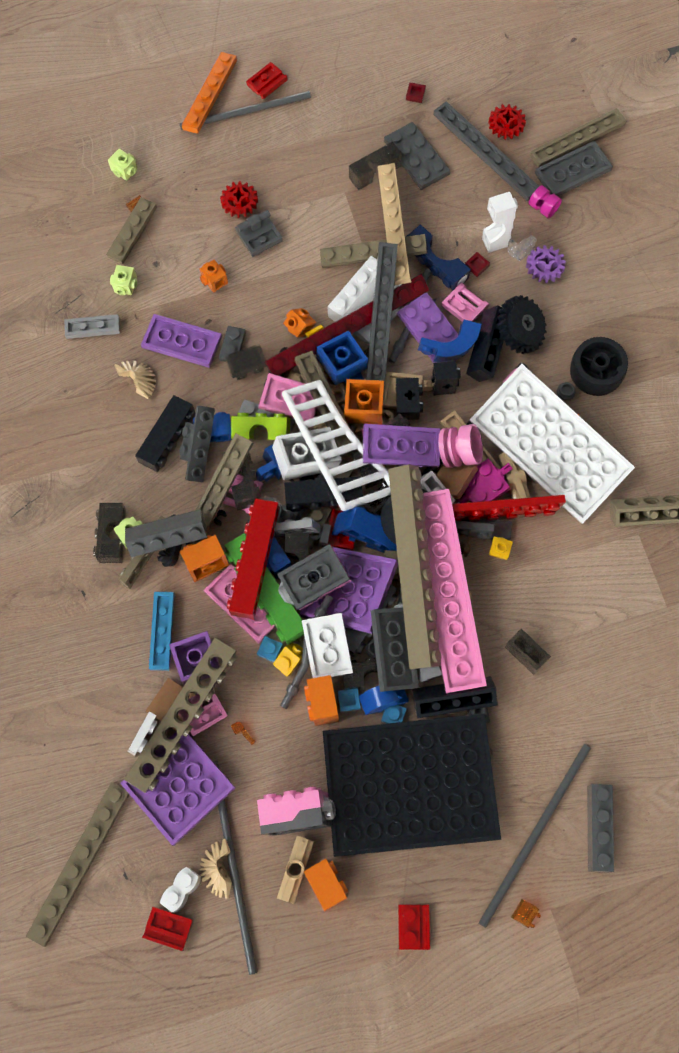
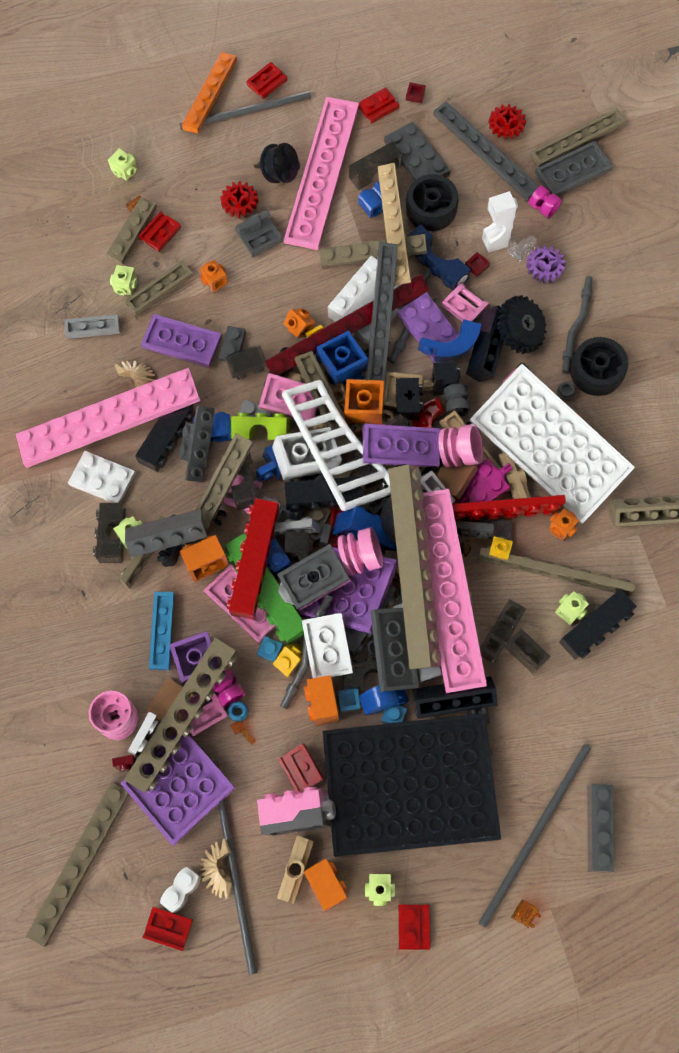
(101, 478): none -> white plate
(107, 417): none -> bright pink plate
(107, 706): none -> bright pink wheel
(124, 763): none -> dark red plate
(159, 231): none -> red plate
(159, 288): none -> dark tan plate
(229, 690): none -> dark pink wheel
(235, 705): none -> dark azure plate
(279, 163): none -> black wheel
(301, 768): none -> red plate
(321, 173): none -> bright pink plate
(358, 552): none -> bright pink wheel
(371, 200): none -> blue brick
(378, 105): none -> red plate
(379, 880): none -> yellowish green brick
(431, 411): none -> red tile
(432, 202): none -> black wheel
(456, 398): none -> dark grey wheel
(501, 631): none -> clear smoke arch
(562, 572): none -> dark tan plate
(563, 524): none -> orange brick
(568, 353): none -> dark grey bar
(572, 607): none -> yellowish green brick
(597, 624): none -> black brick

